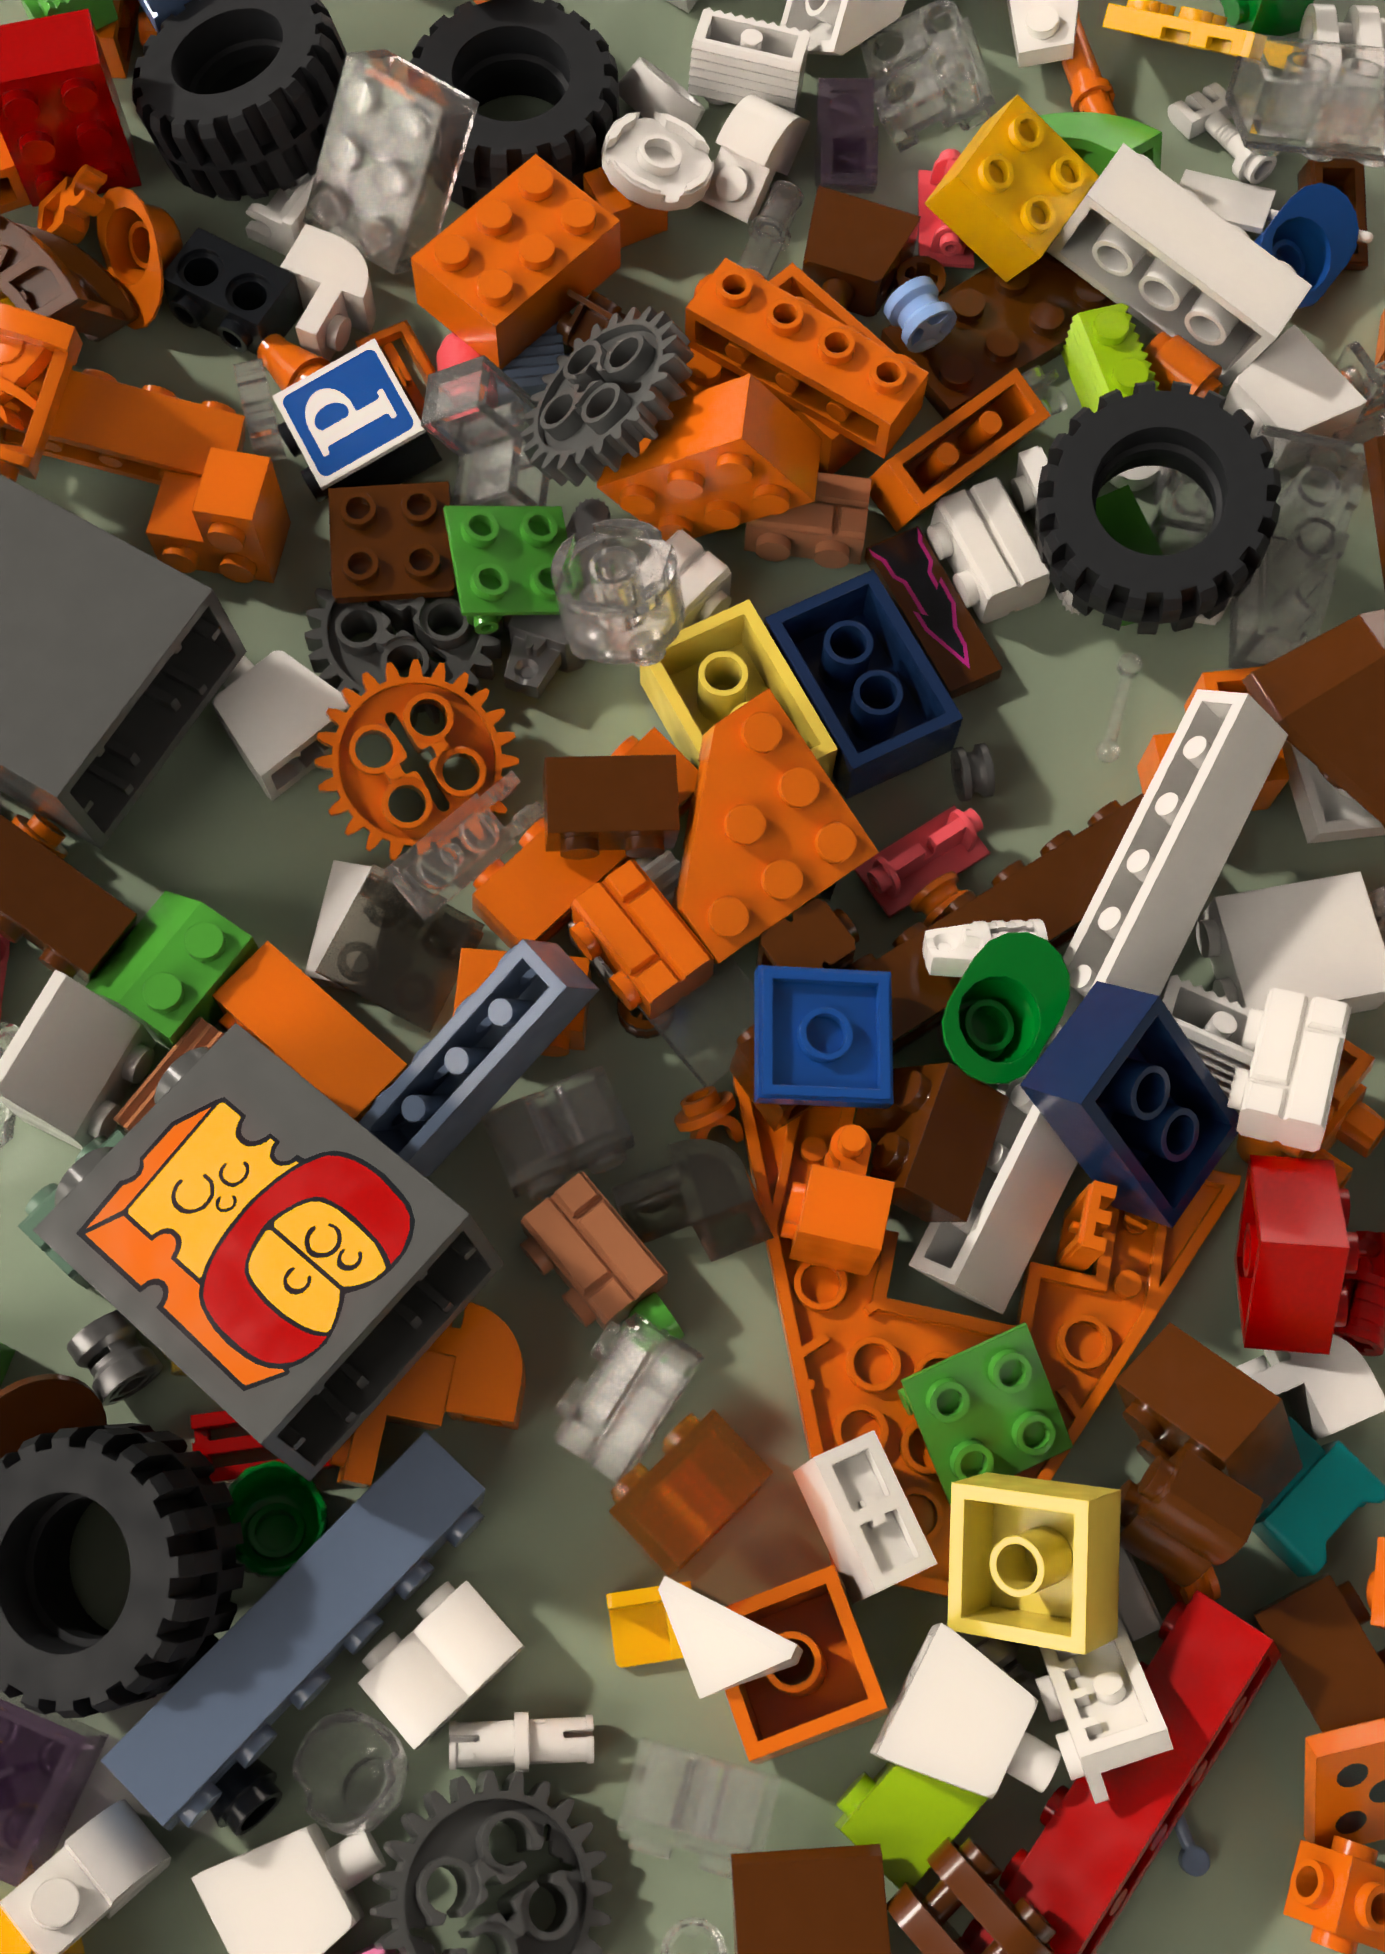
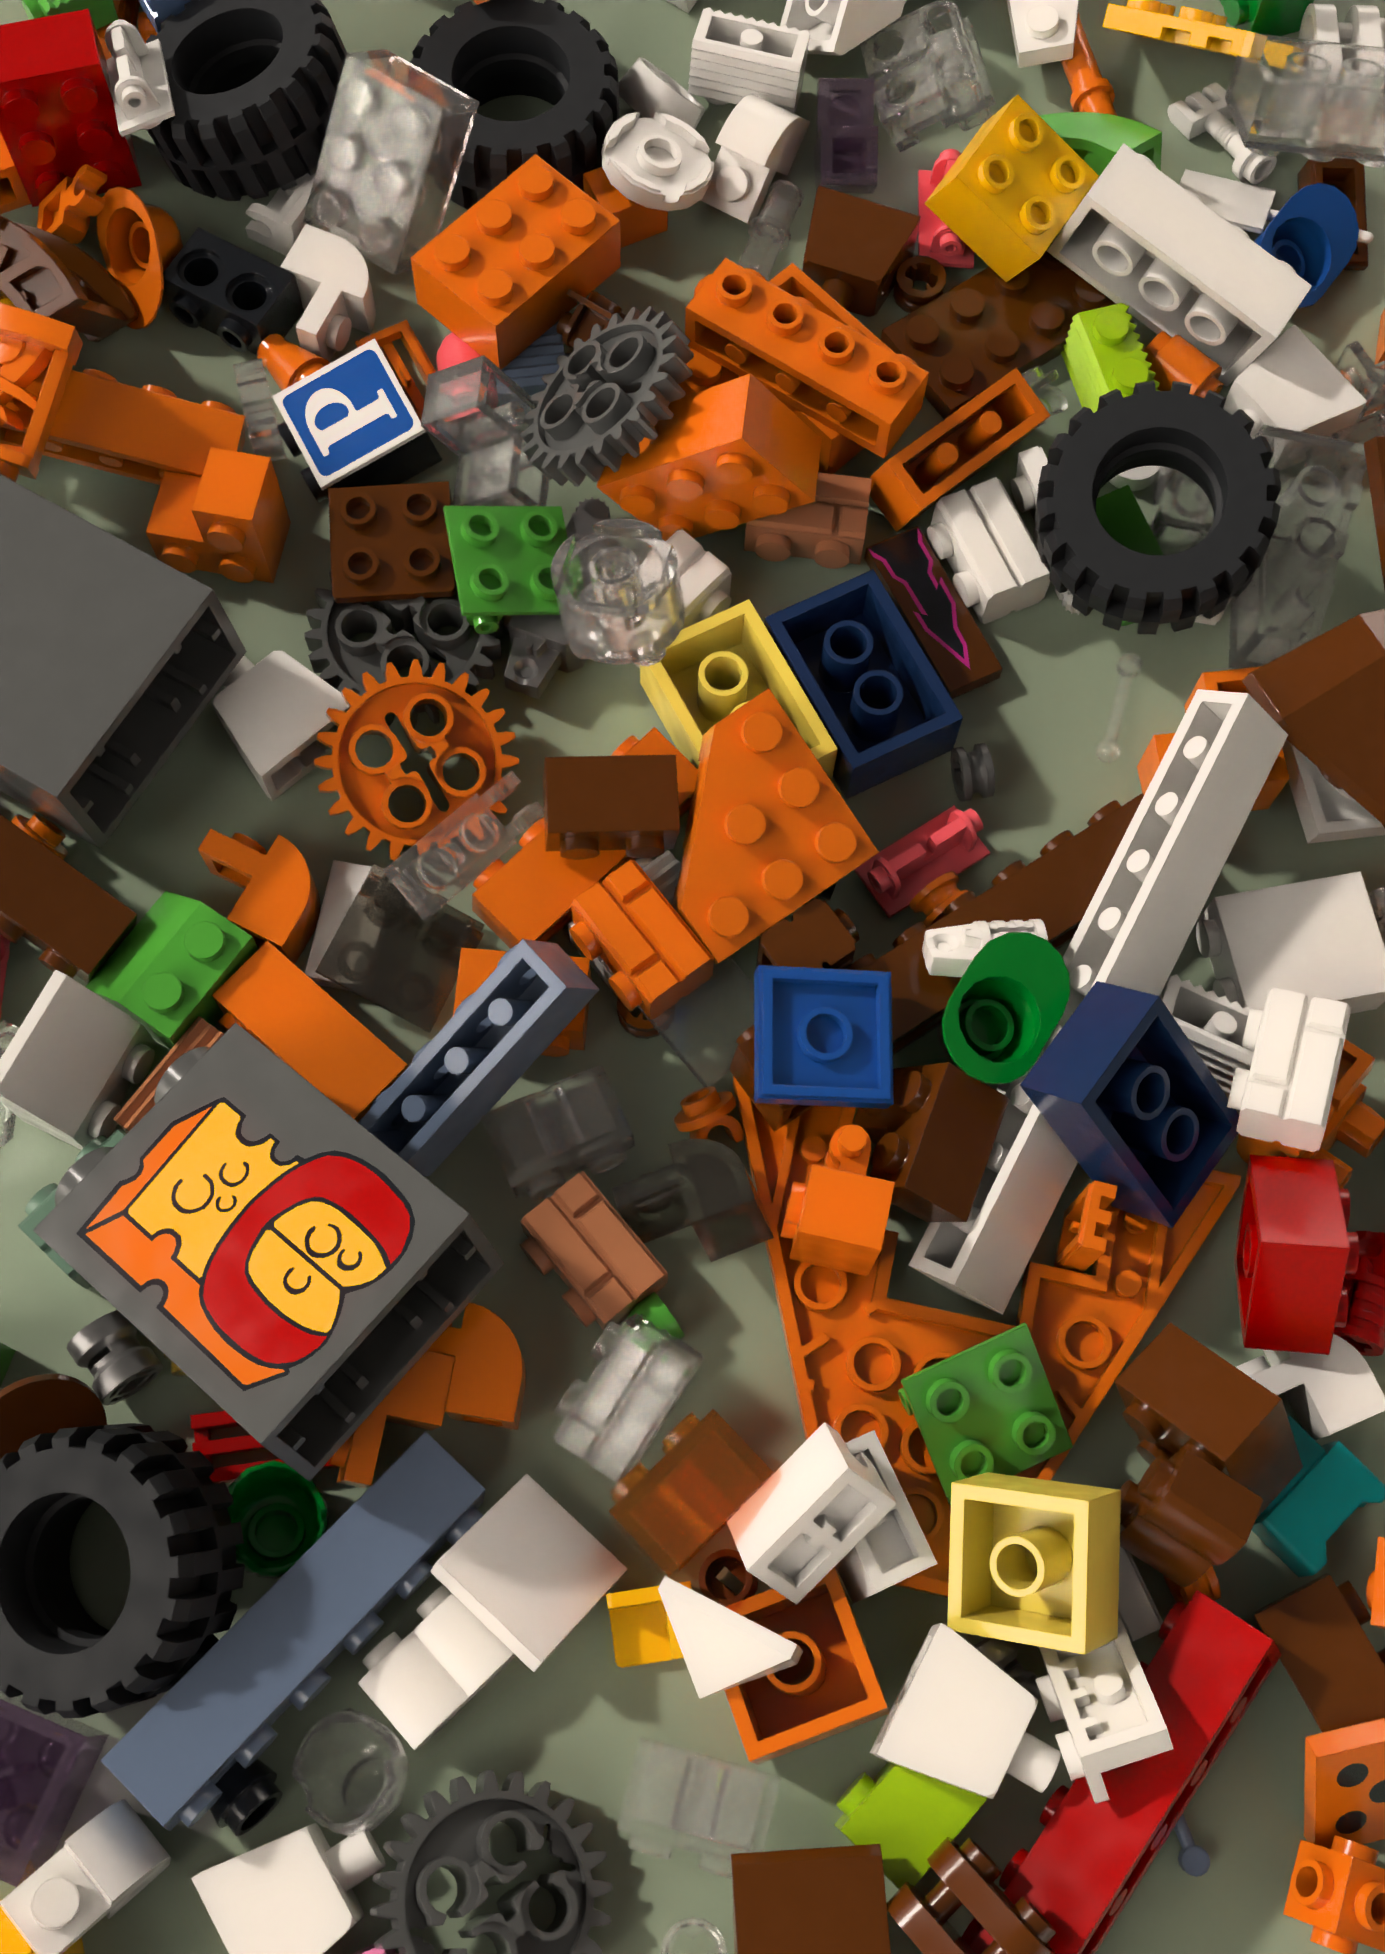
(137, 79): none -> white hinge
(278, 893): none -> orange brick
(521, 1742): white pin -> none
(529, 1571): none -> white tile
(714, 1588): none -> reddish brown hinge
(809, 1514): none -> white hinge
(920, 314): light blue wheel -> none

